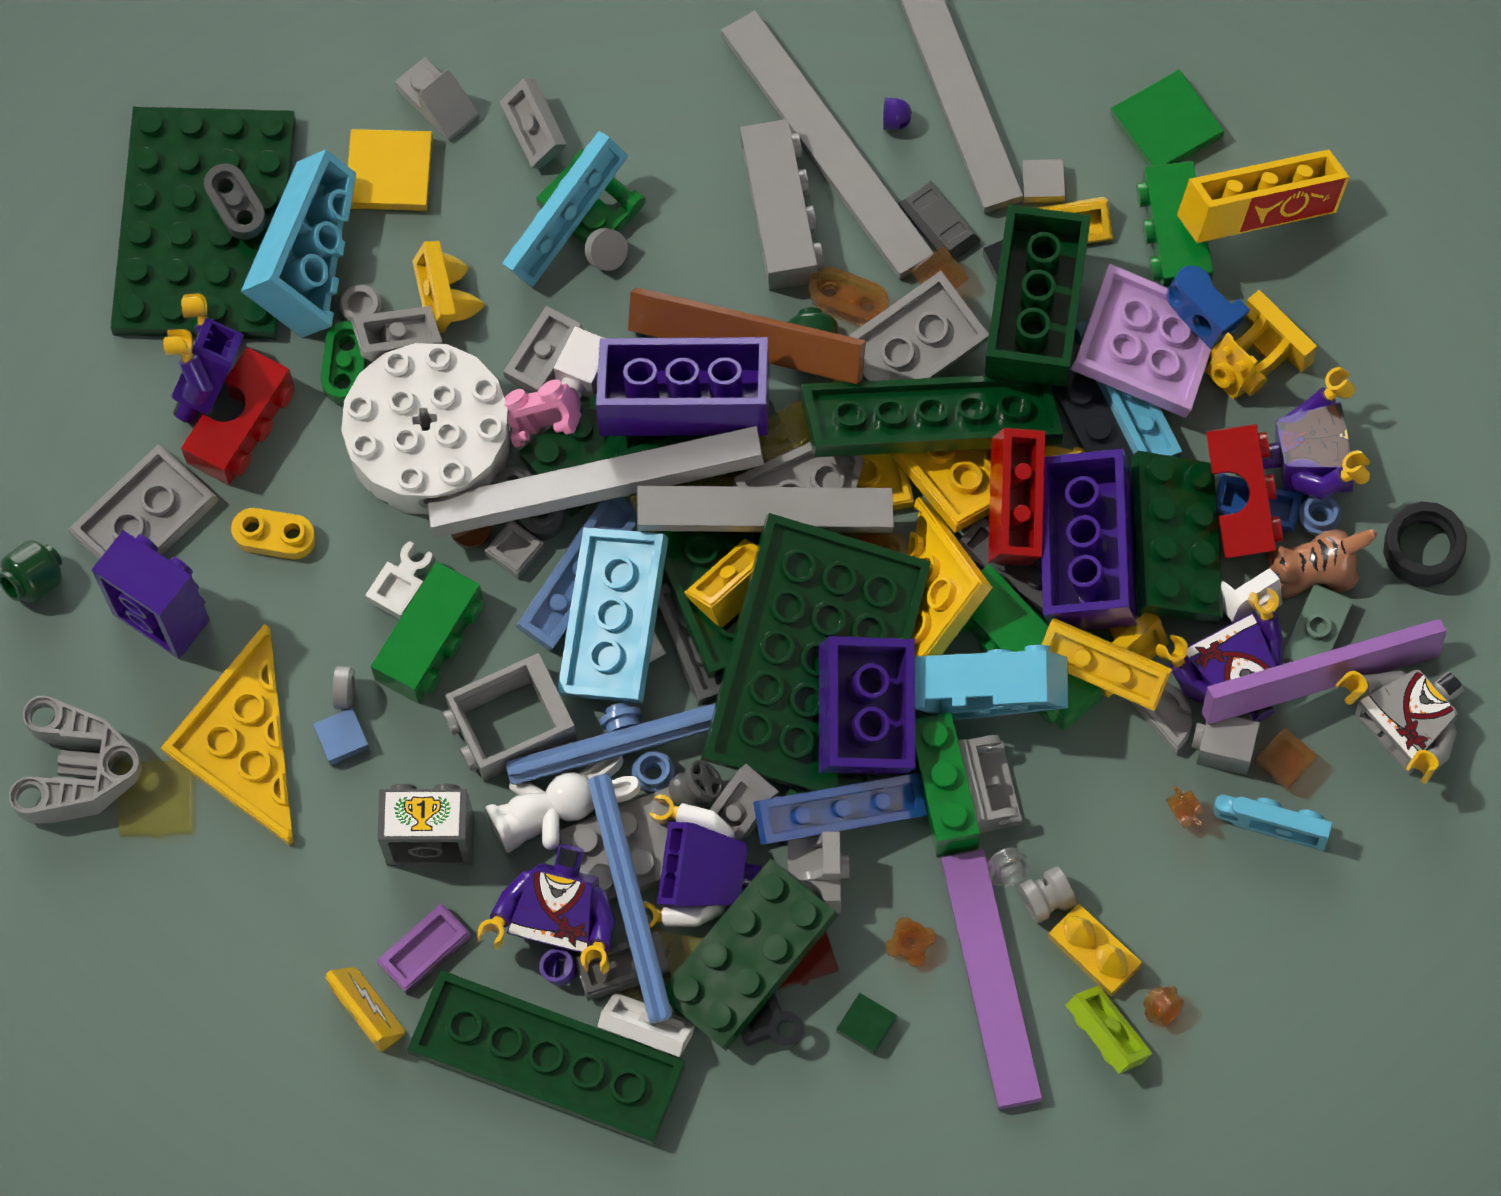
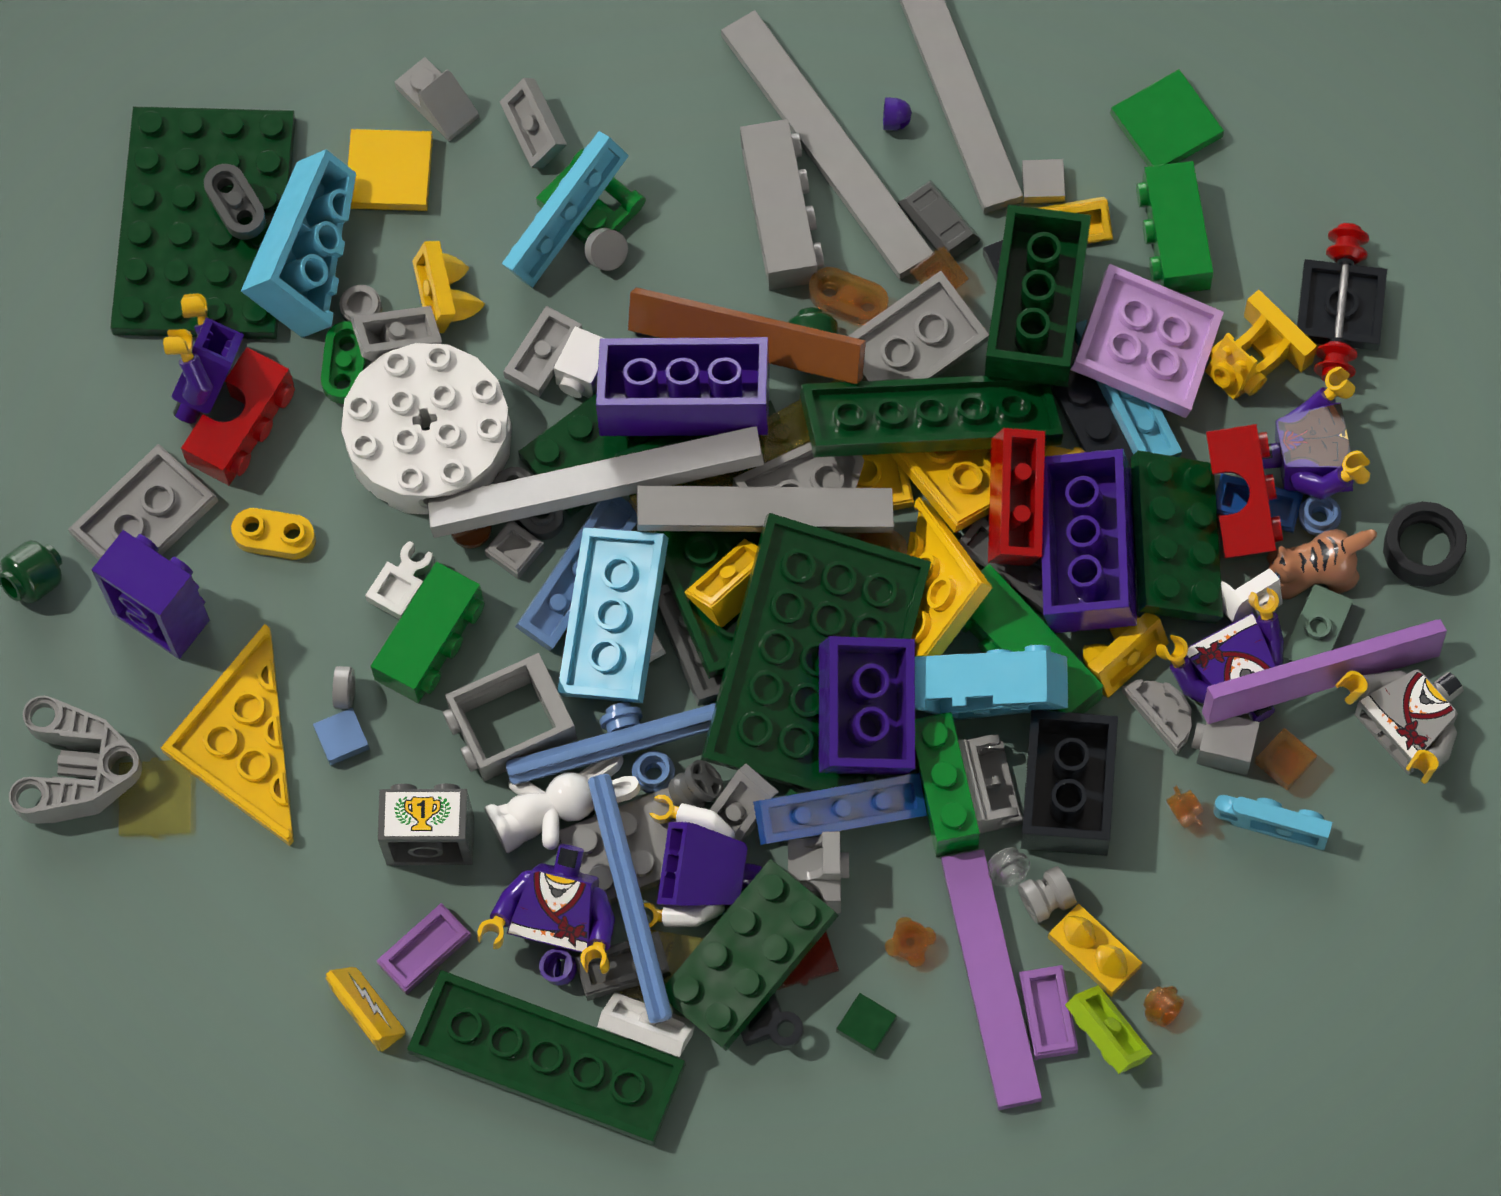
(548, 406): bright pink piece -> none
(1046, 1014): none -> medium lavender tile
(1069, 782): none -> black brick
(1108, 664): yellow tile -> none
(1204, 306): blue leg -> none
(1262, 195): yellow brick -> none
(1342, 301): none -> black plate

